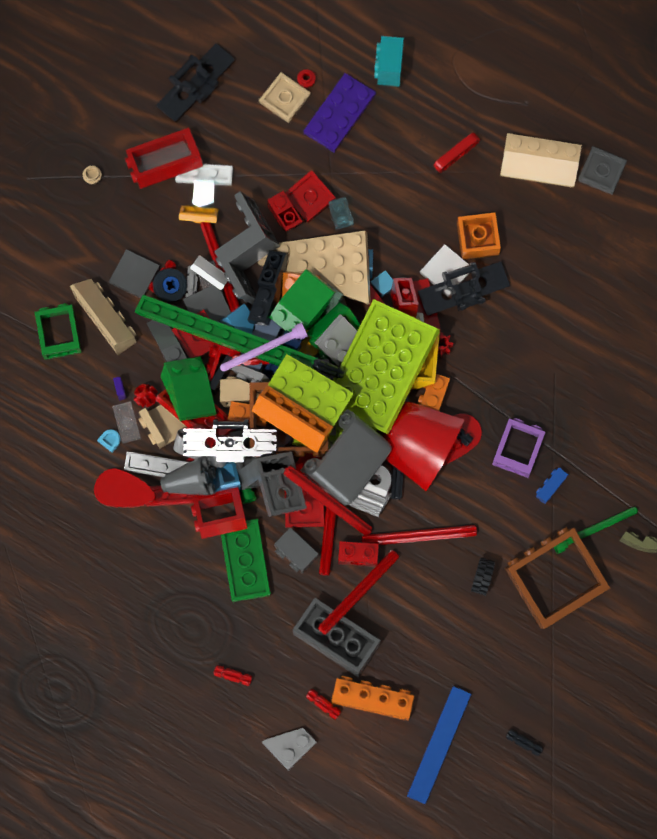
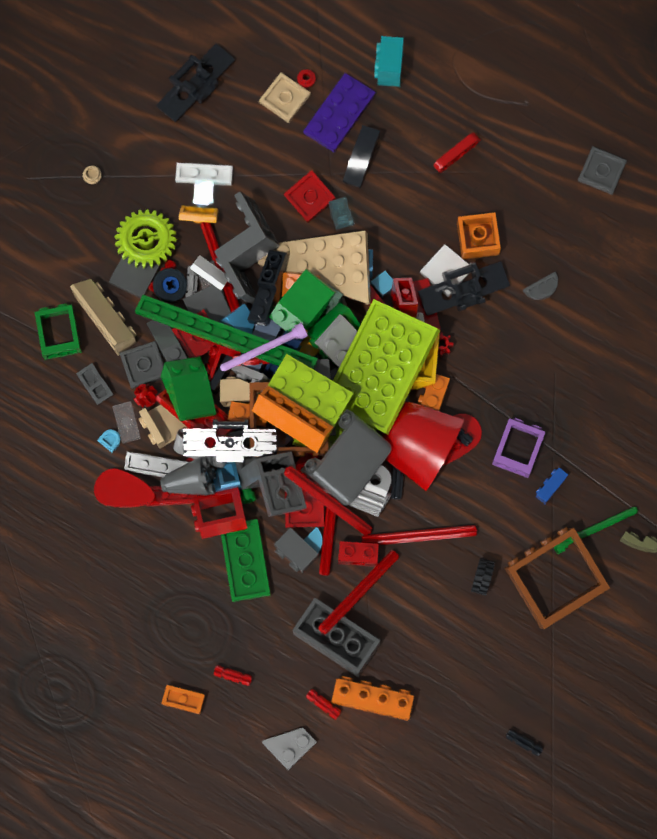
(94, 384): none -> dark grey slope
(119, 388): dark purple tile -> none
(142, 364): none -> dark grey tile
(147, 255): none -> lime gear
(163, 158): red window -> none
(183, 699): none -> orange plate
(284, 211): red slope -> none
(314, 539): none -> medium azure tile
(328, 368): black axle -> none
(361, 156): none -> black slope
(438, 745): blue tile -> none
(540, 160): tan slope -> none
(543, 288): none -> dark grey tile

